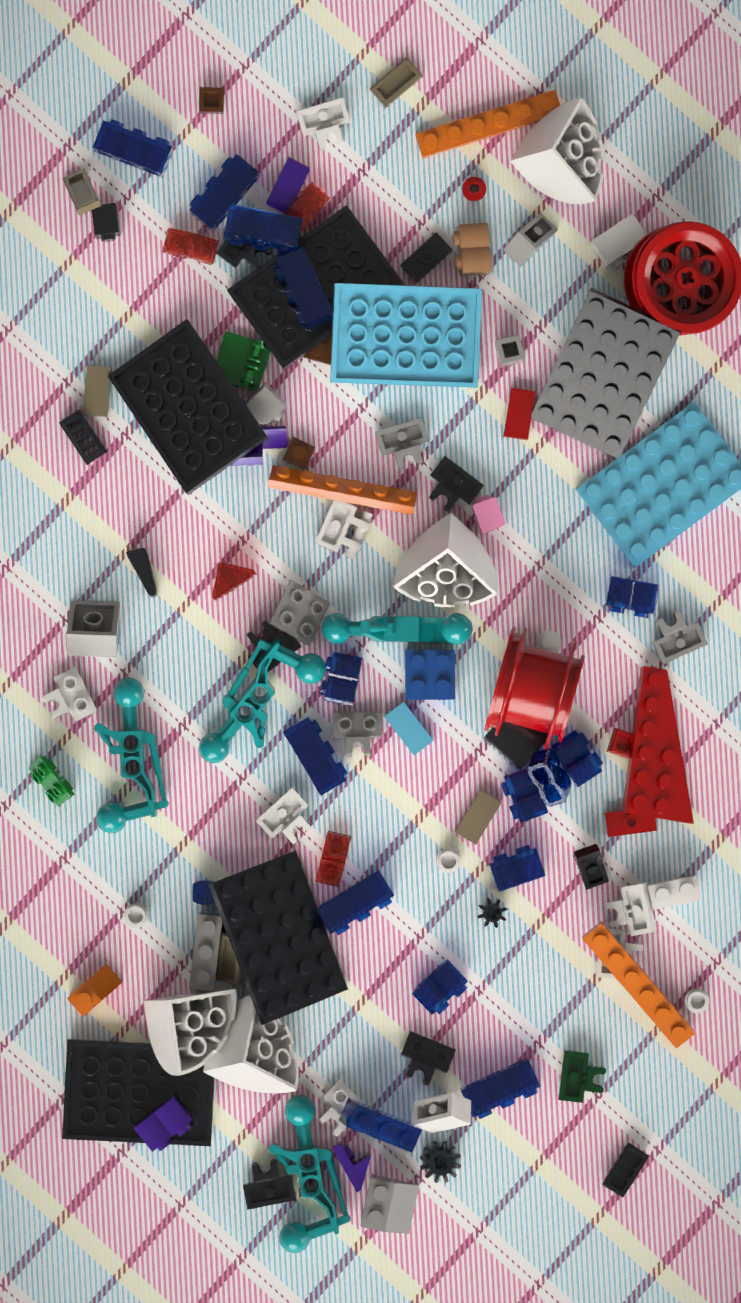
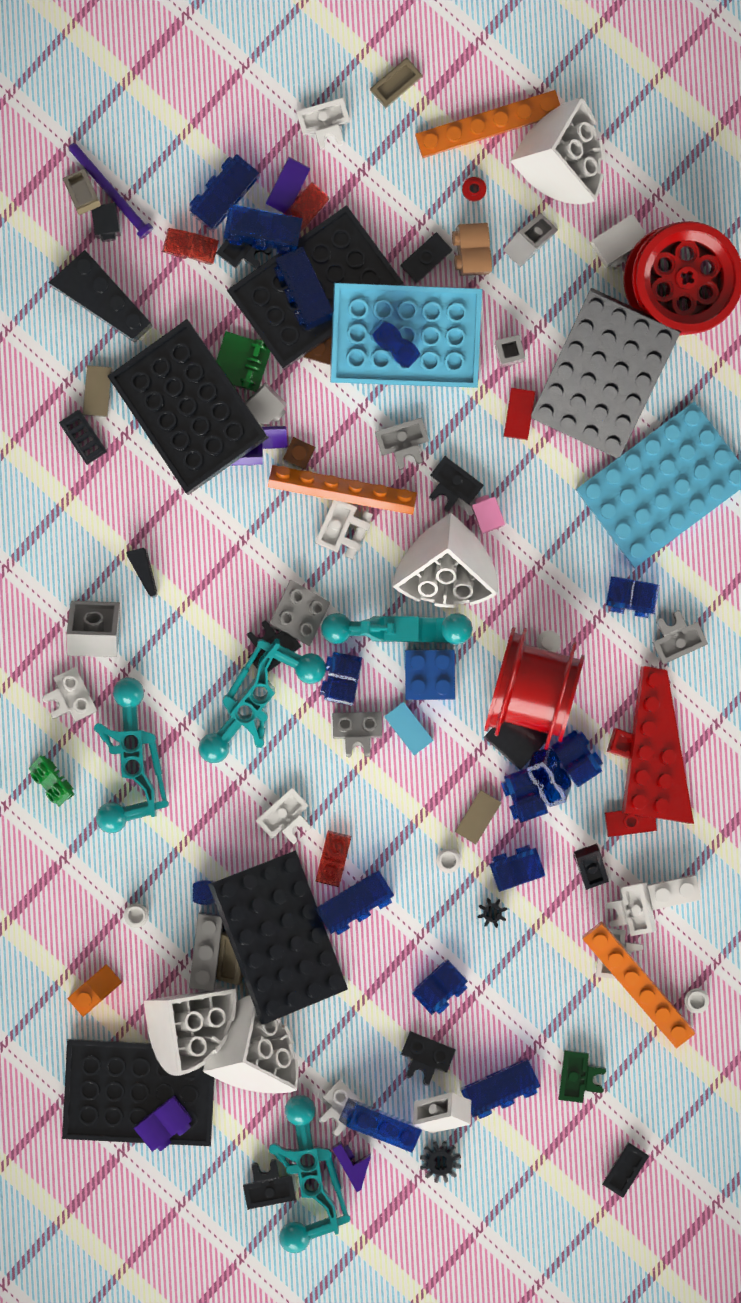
(97, 293): none -> black wedge
(133, 147): clear blue brick -> none
(143, 229): none -> dark purple bar
(211, 100): reddish brown plate -> none
(229, 578): clear red slope -> none
(315, 755): clear blue brick -> none
(389, 1205): light grey slope -> none
(399, 349): none -> clear blue brick

